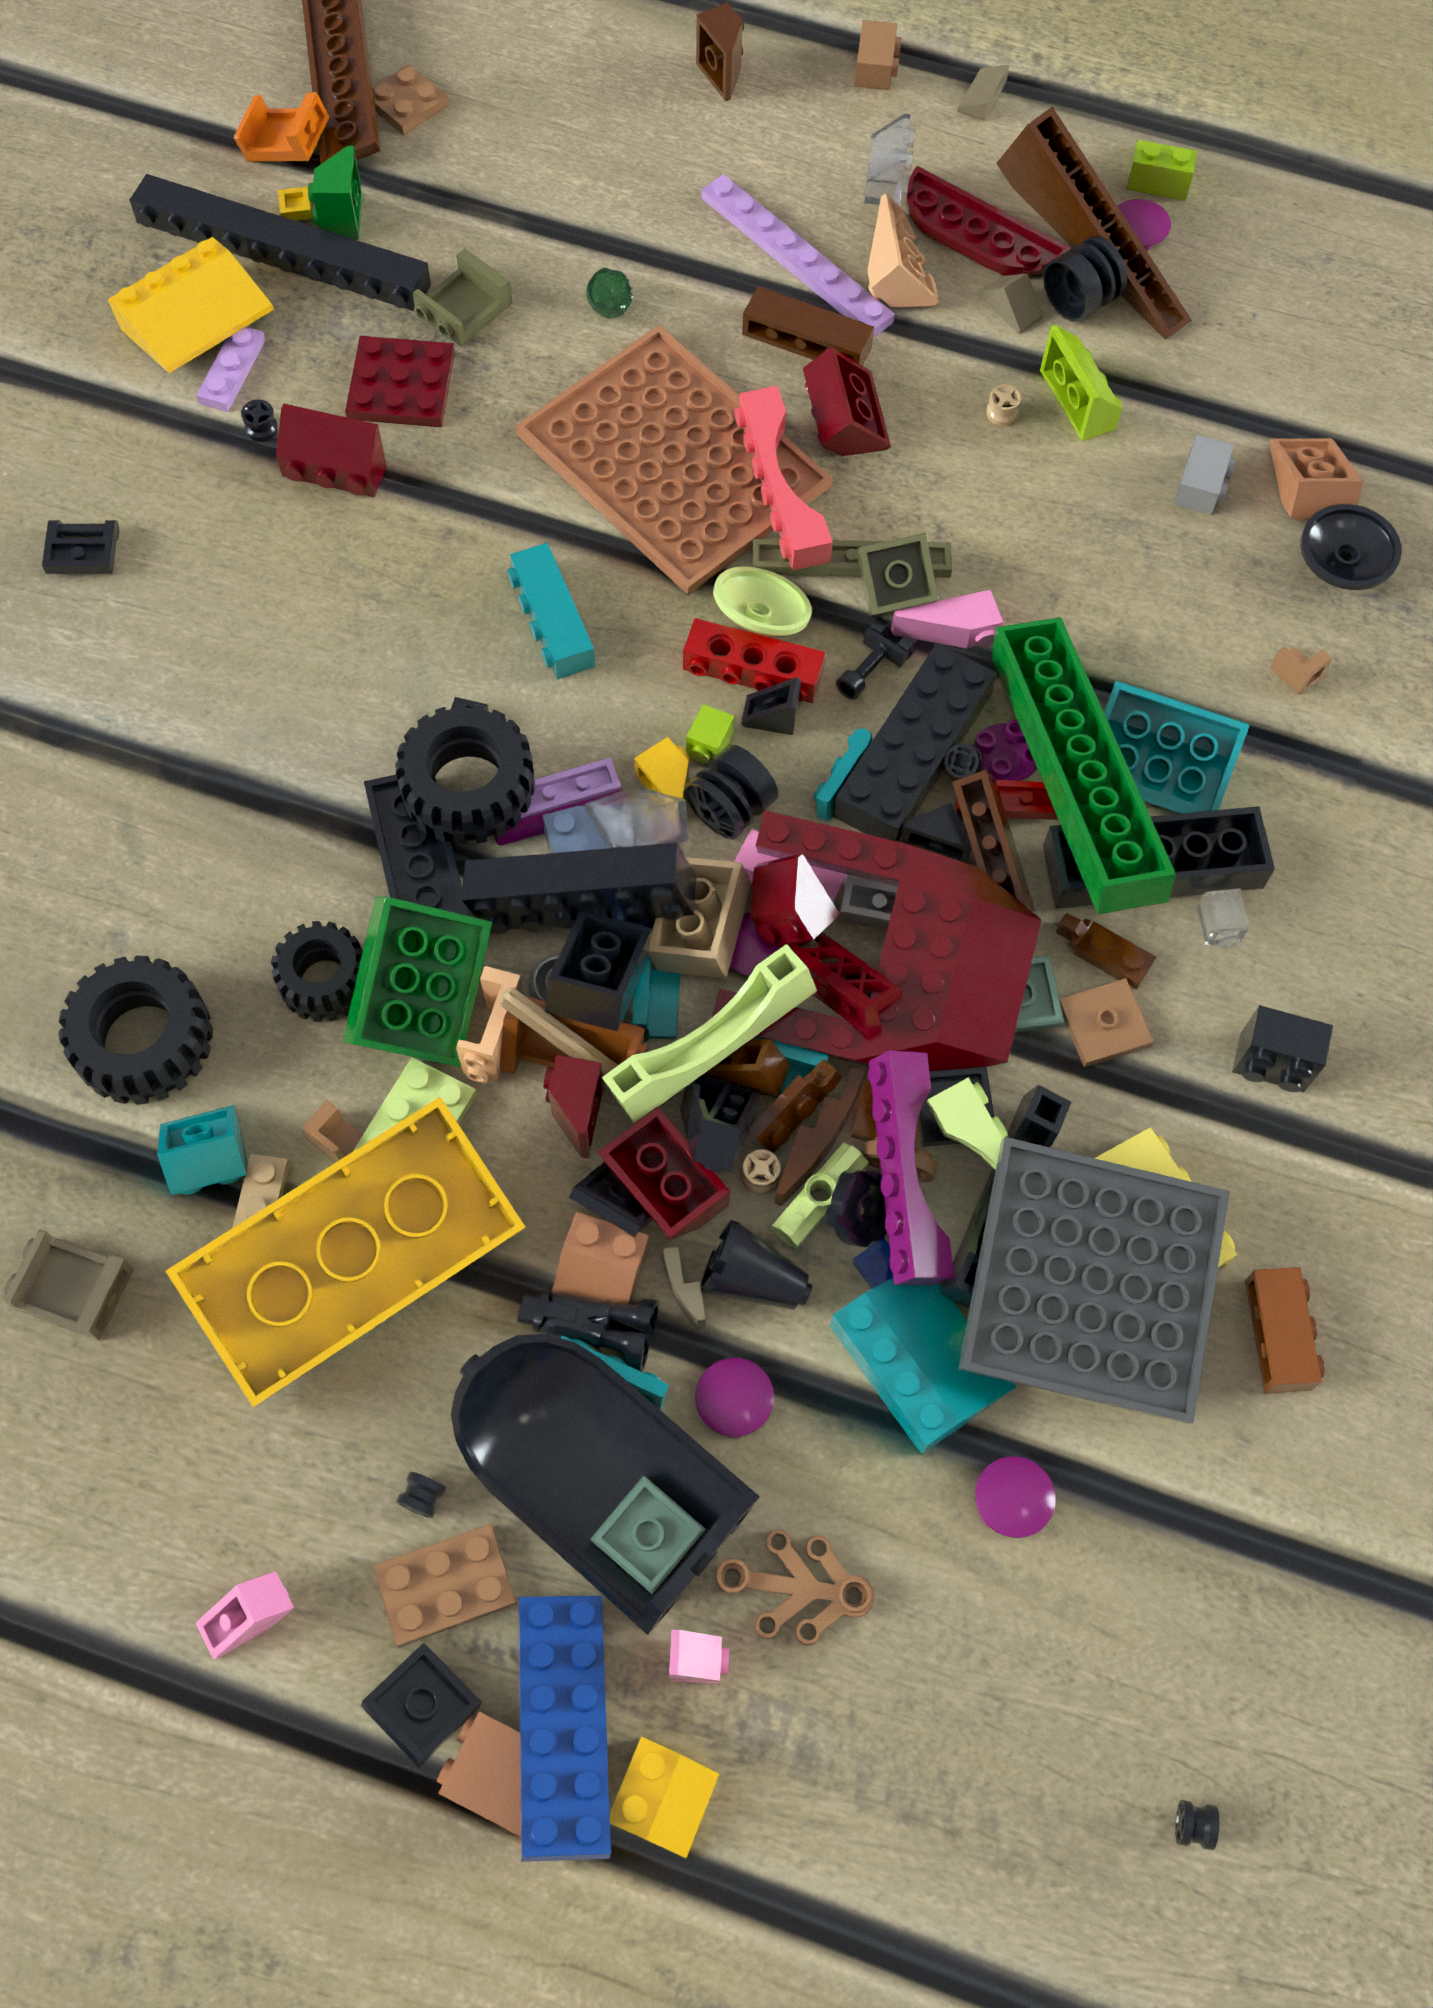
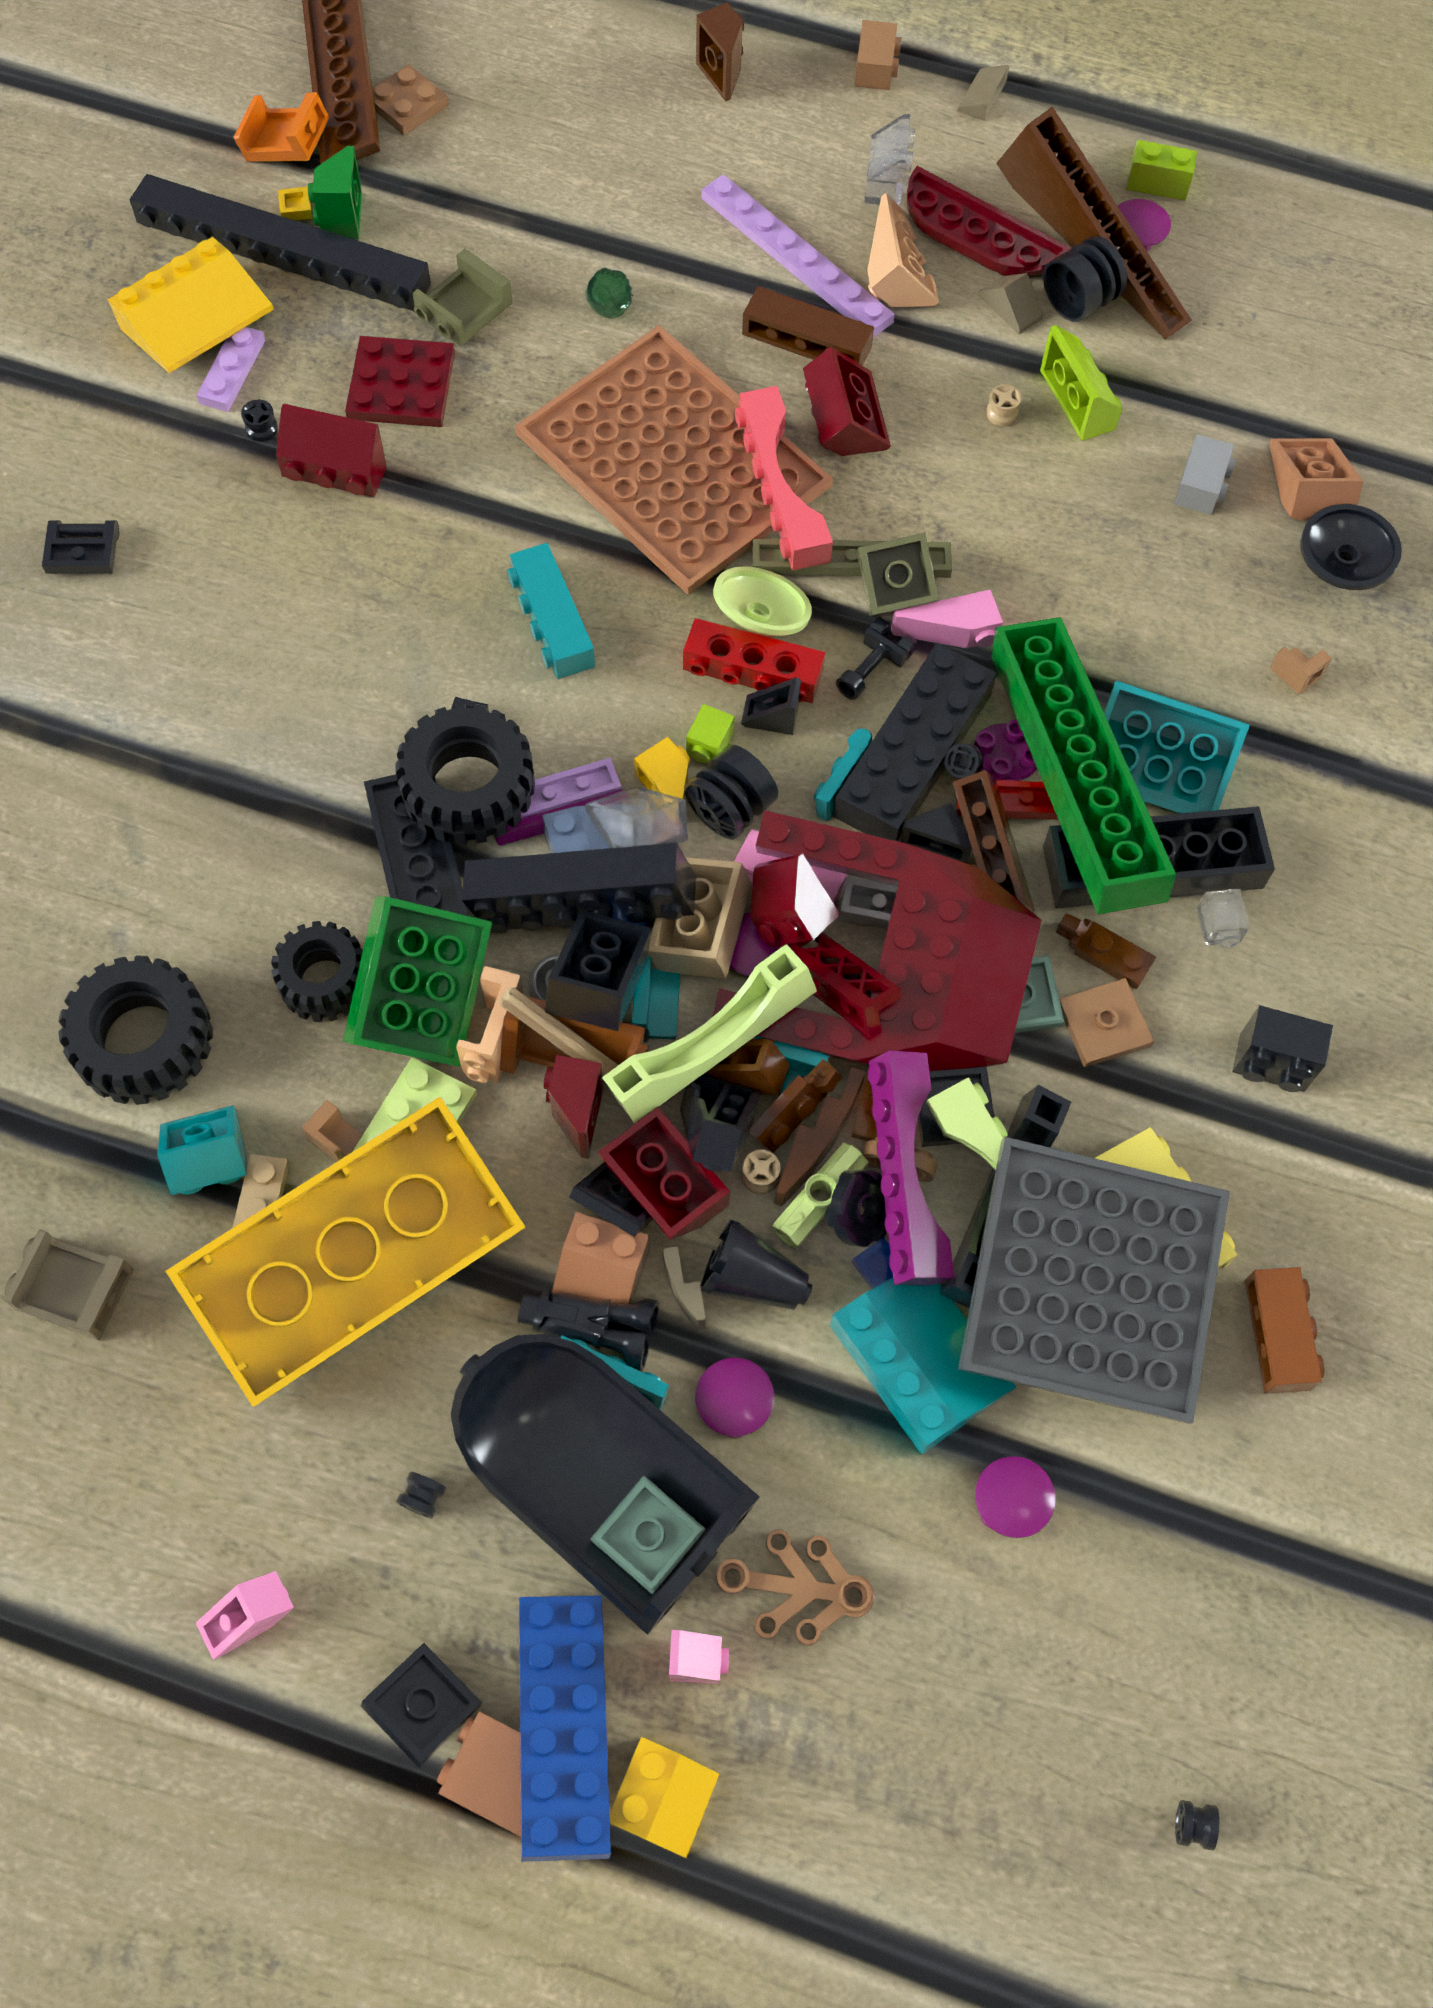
(444, 1585): medium nougat plate -> none

